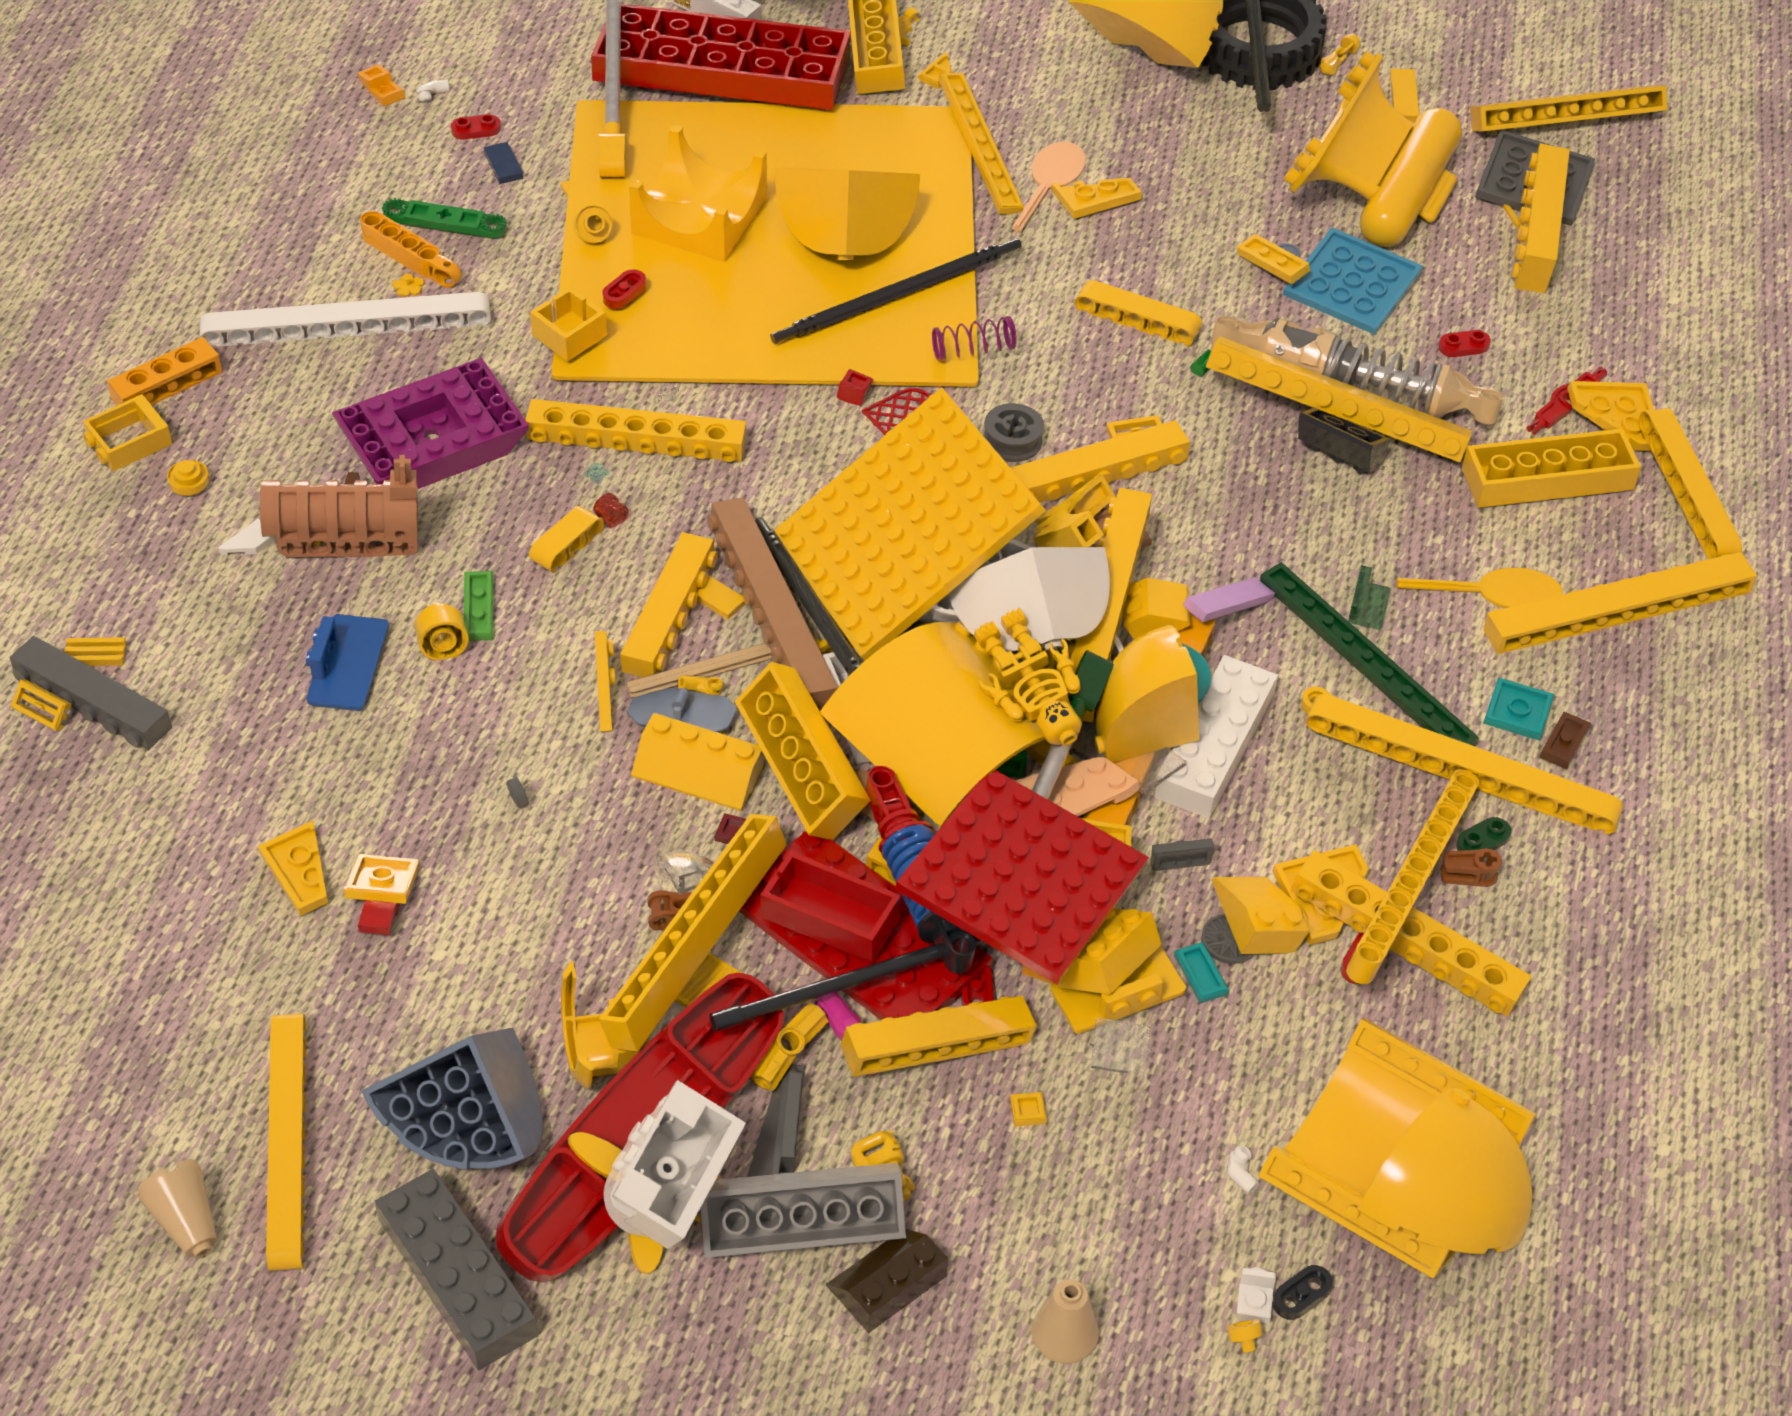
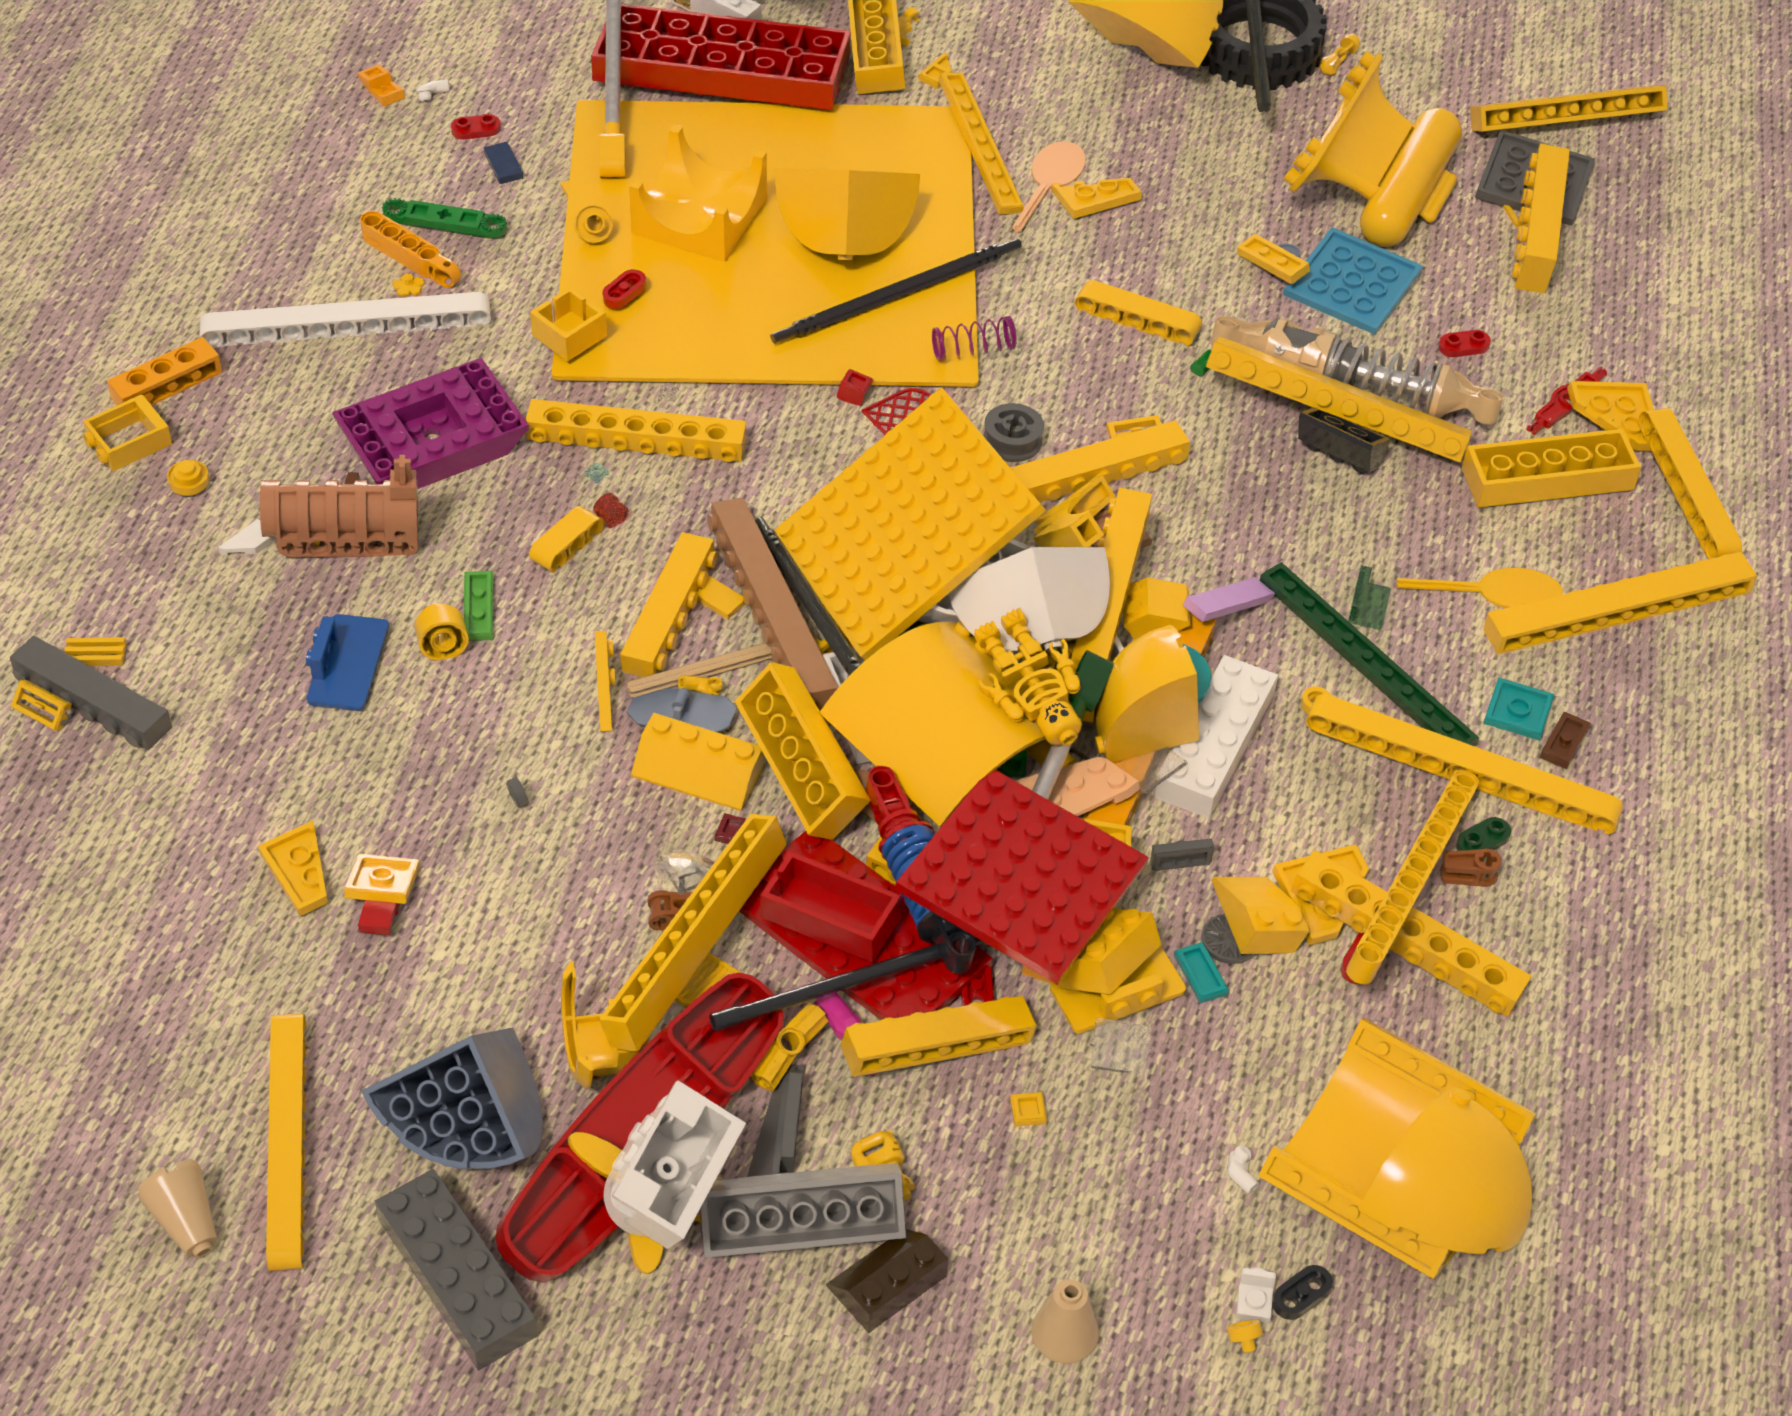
(1404, 93): yellow tile -> none

